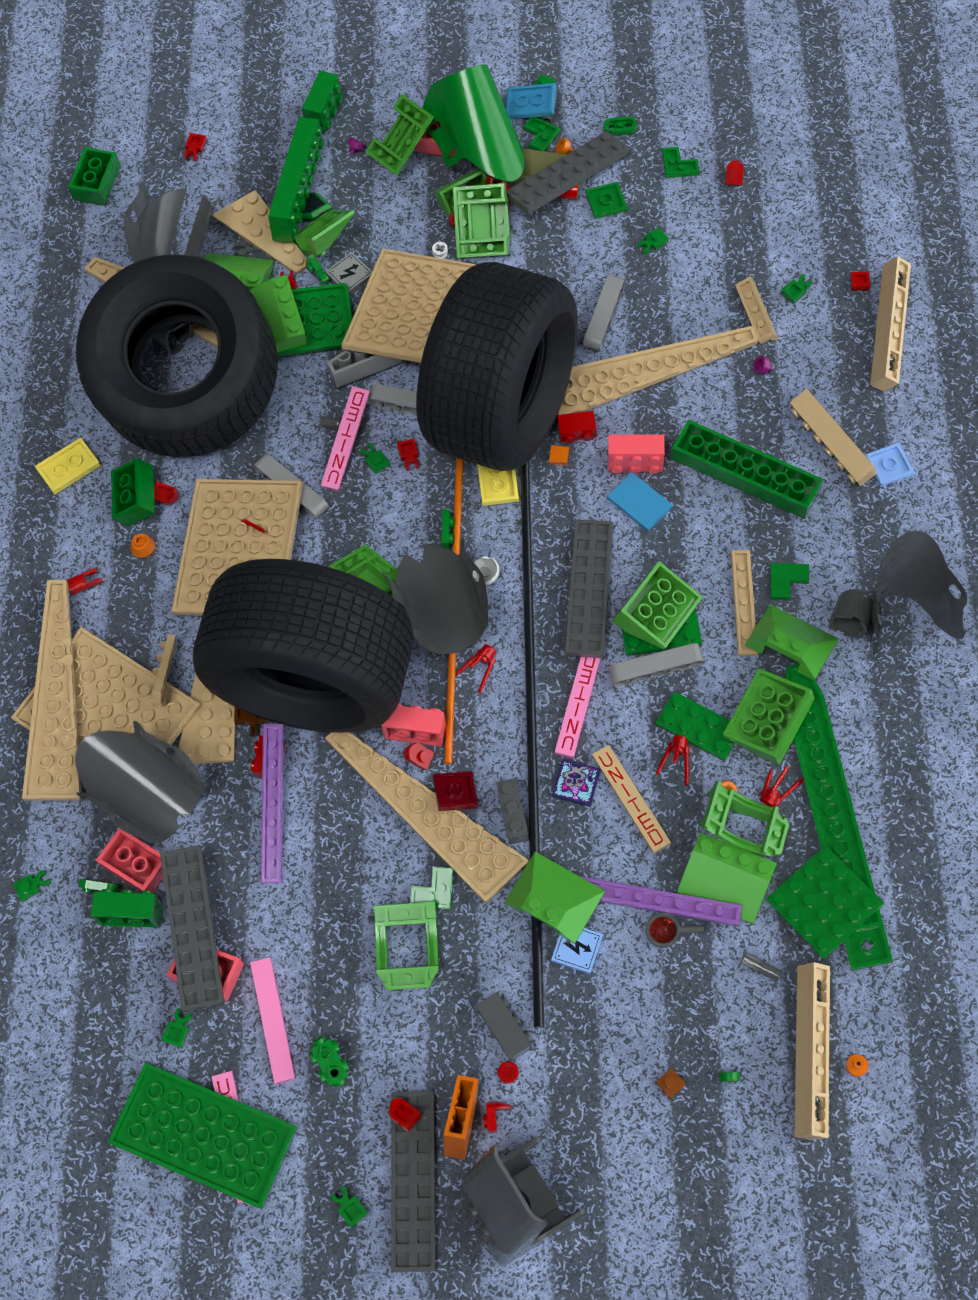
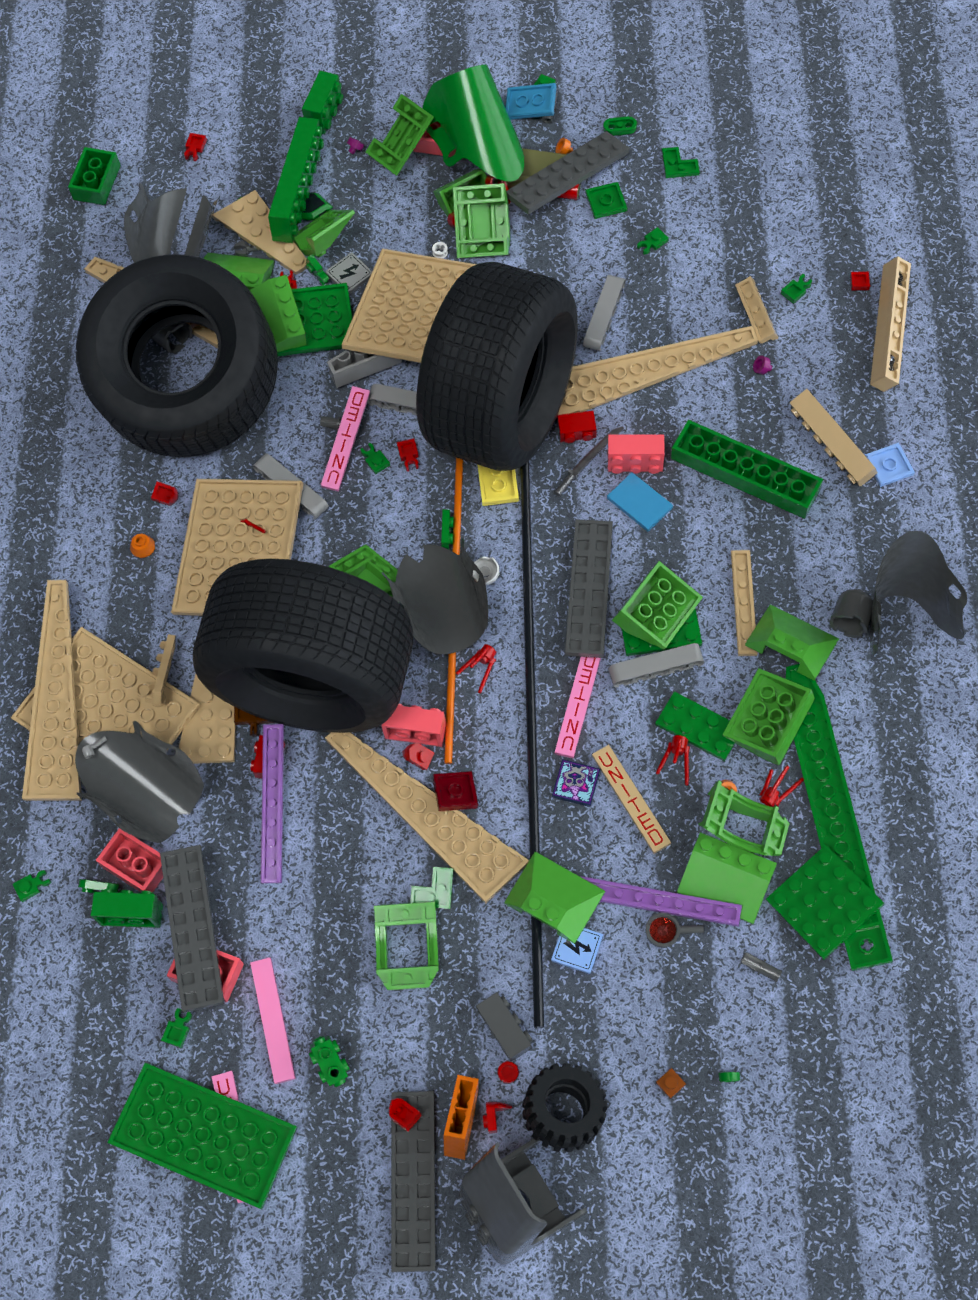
(67, 466): light yellow plate -> none
(78, 583): red hinge -> none
(88, 751): none -> light grey hand
(132, 492): green brick -> none
(351, 1208): green plate -> none
(512, 811): dark grey brick -> none
(544, 133): green tile -> none
(559, 455): orange tile -> none
(573, 474): none -> flat silver sword
(580, 1086): none -> black tyre
(734, 173): red plate -> none
(782, 575): green tile -> none
(812, 1052): tan piece -> none
(852, 1067): orange tile -> none

